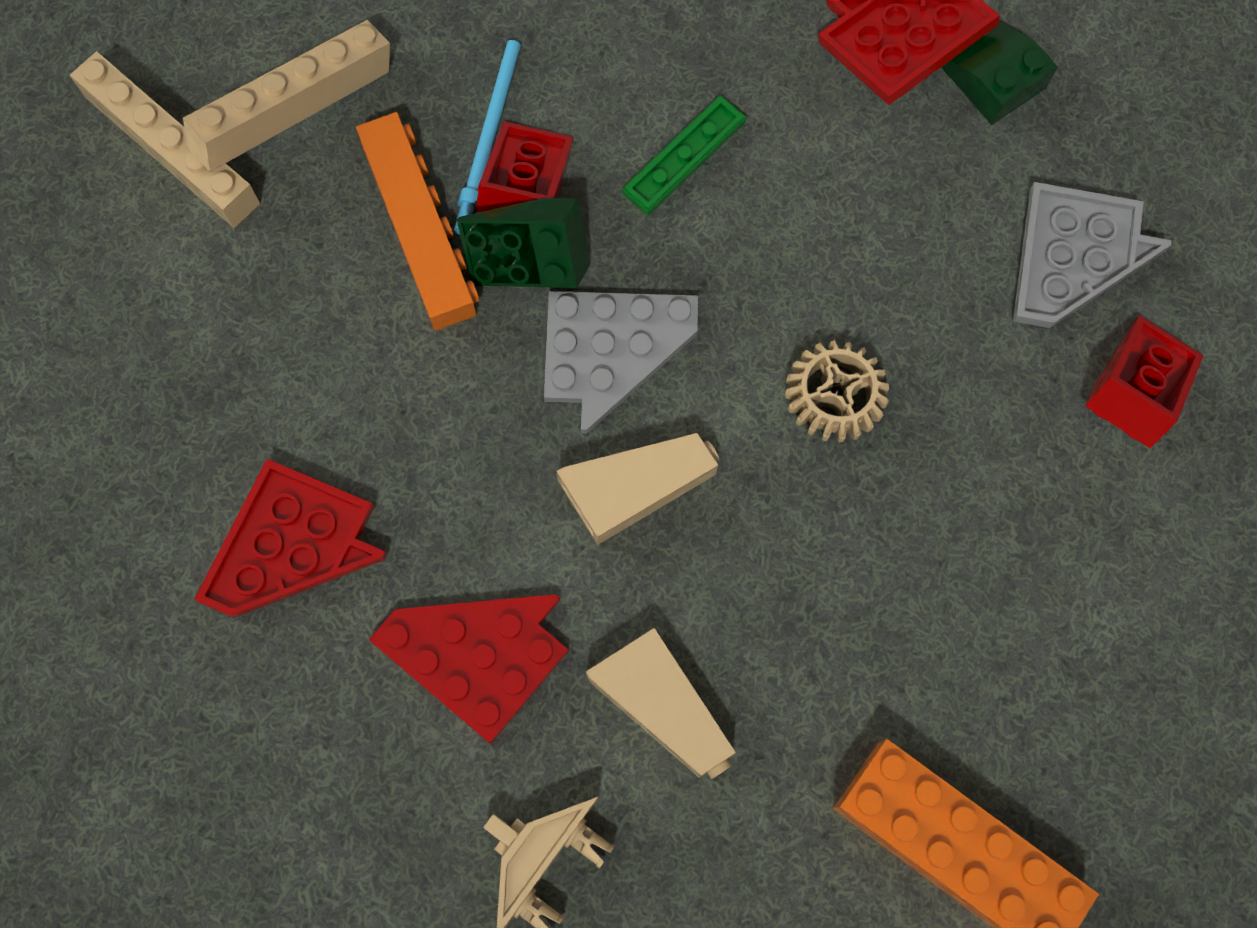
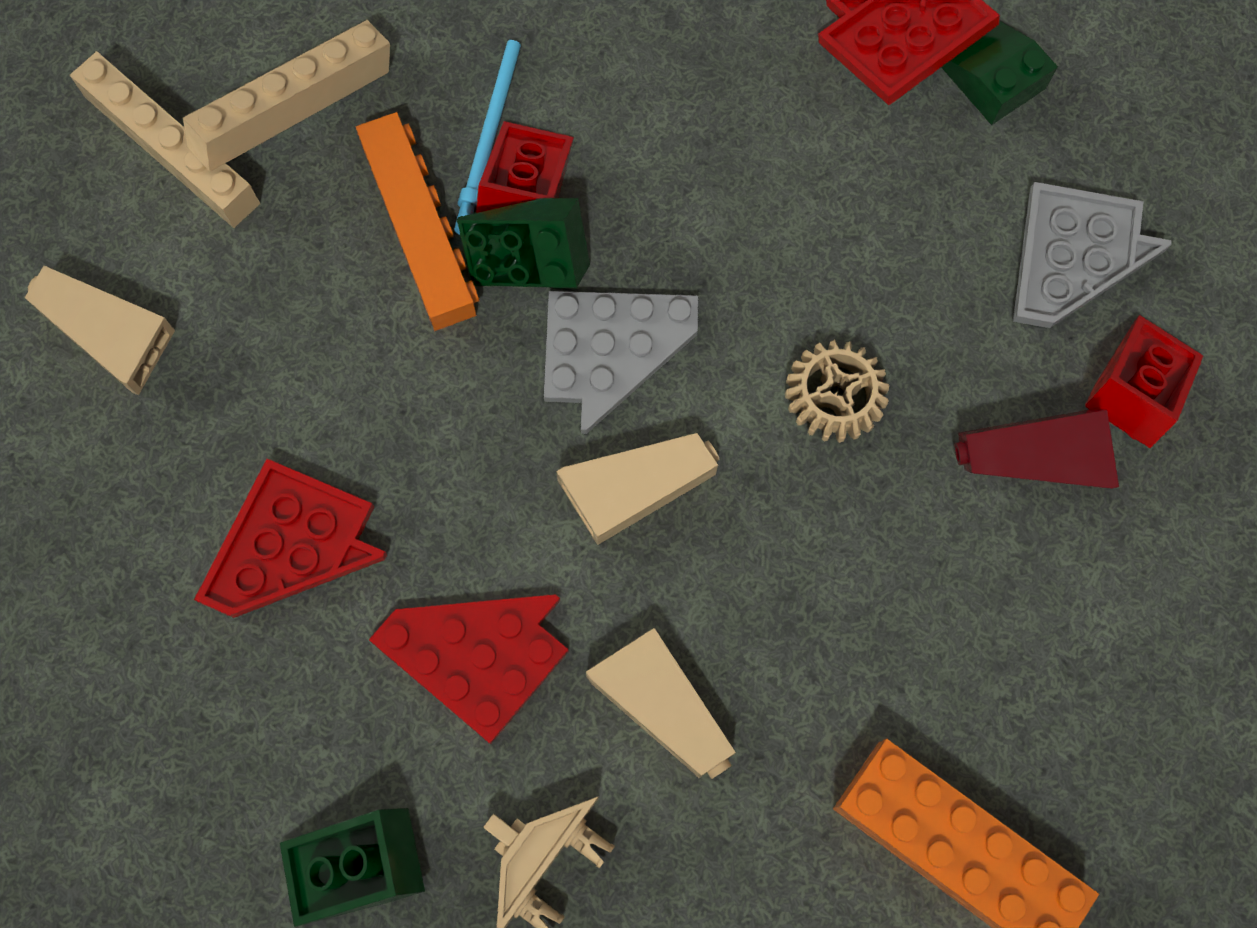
(109, 329): none -> tan slope
(352, 866): none -> dark green slope
(683, 155): green tile -> none
(1051, 449): none -> dark red slope

